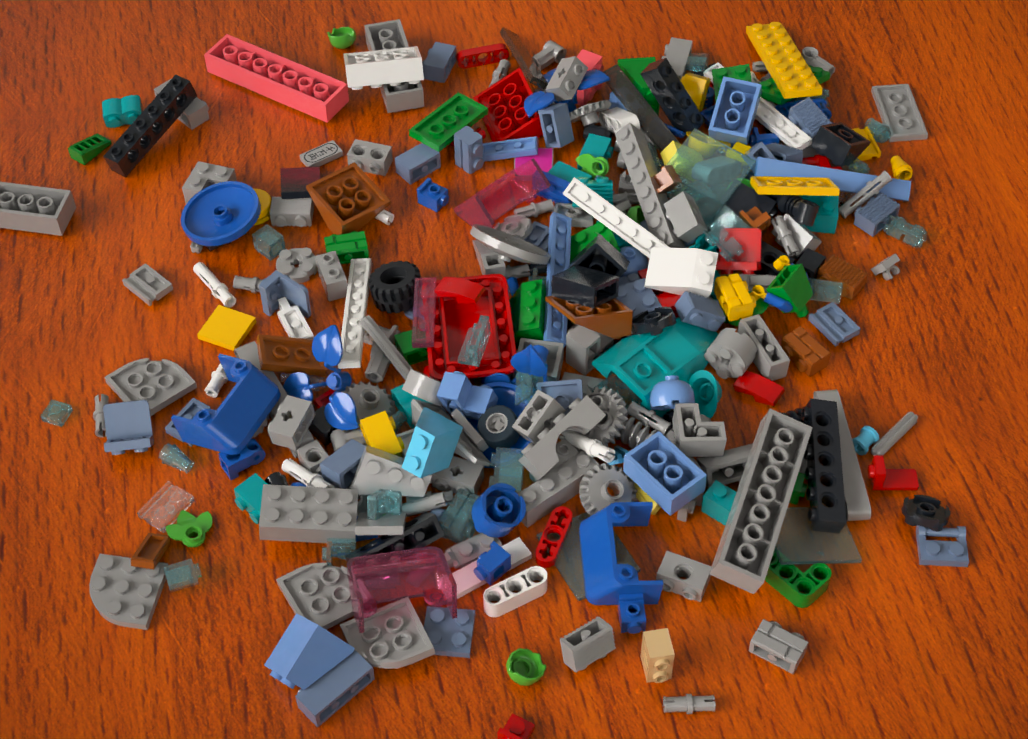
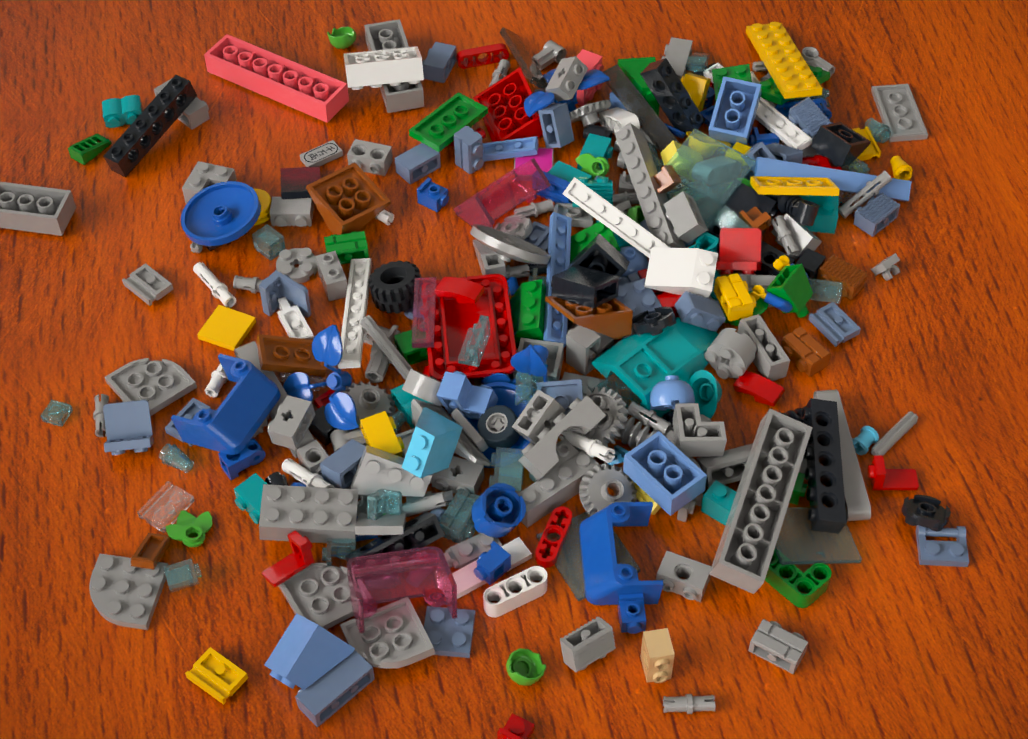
(216, 675): none -> yellow plate
(293, 563): none -> red bracket
(717, 236): clear light blue hinge -> none
(914, 234): clear light blue hinge -> none

